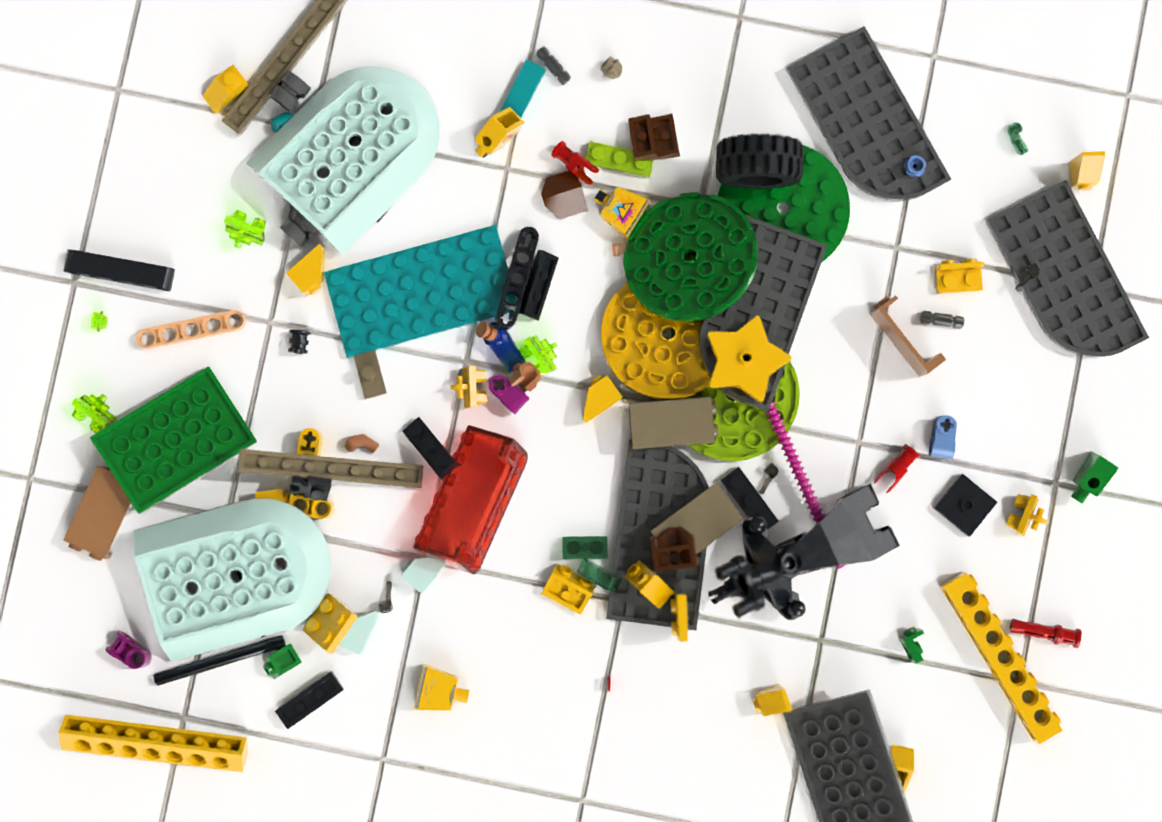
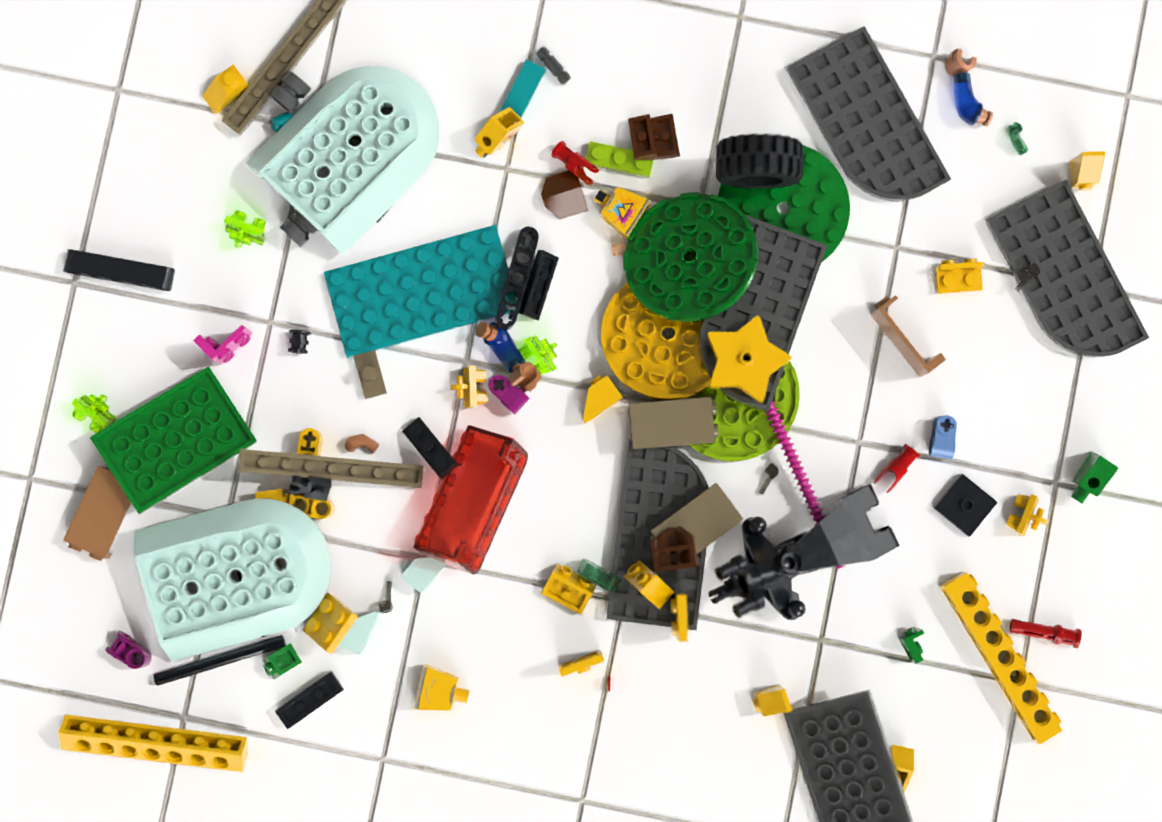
(99, 321): clear neon green plate -> none
(180, 326): light nougat beam -> none
(225, 351): none -> dark pink bracket
(309, 271): yellow slope -> none
(581, 664): none -> yellow plate
(585, 547): clear green plate -> none
(611, 68): dark tan plate -> none
(748, 497): black plate -> none
(917, 160): medium blue plate -> none
(942, 319): dark grey axle -> none
(966, 104): none -> piece

